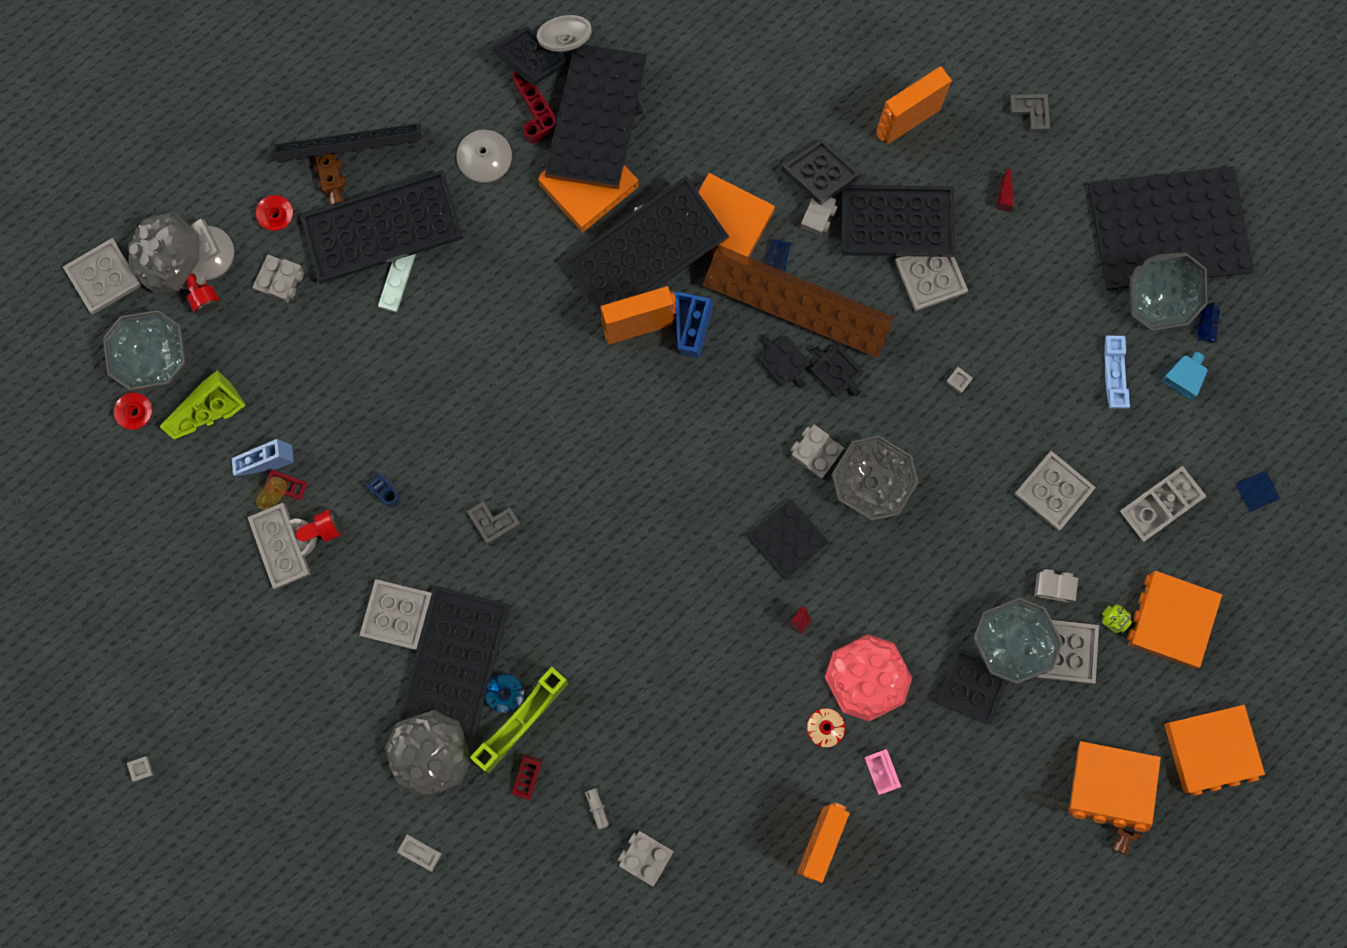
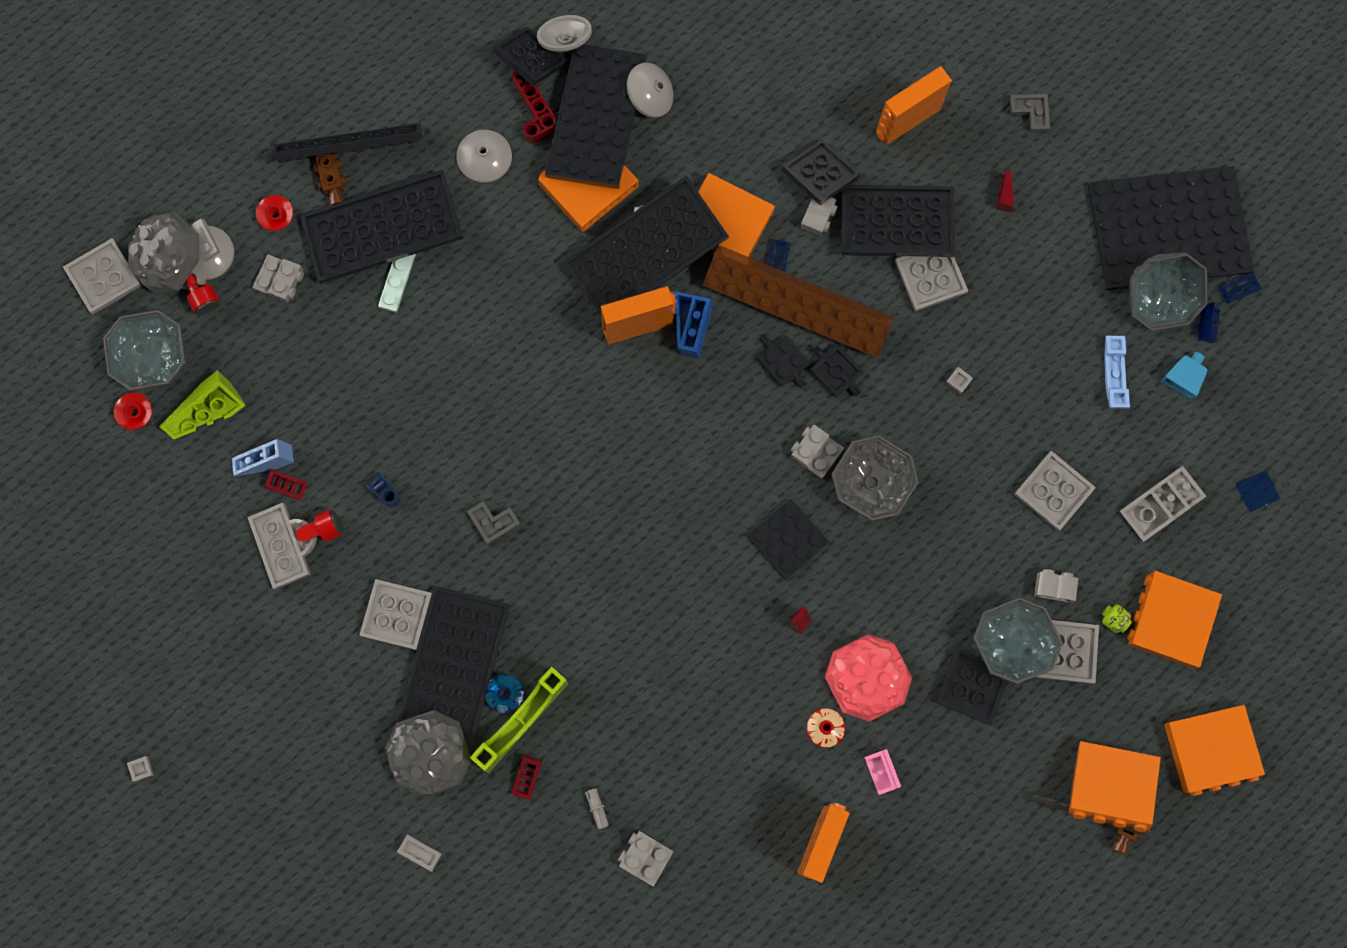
(271, 495): clear yellow plate -> none
(650, 90): none -> light grey dish
(1226, 294): none -> clear blue tile

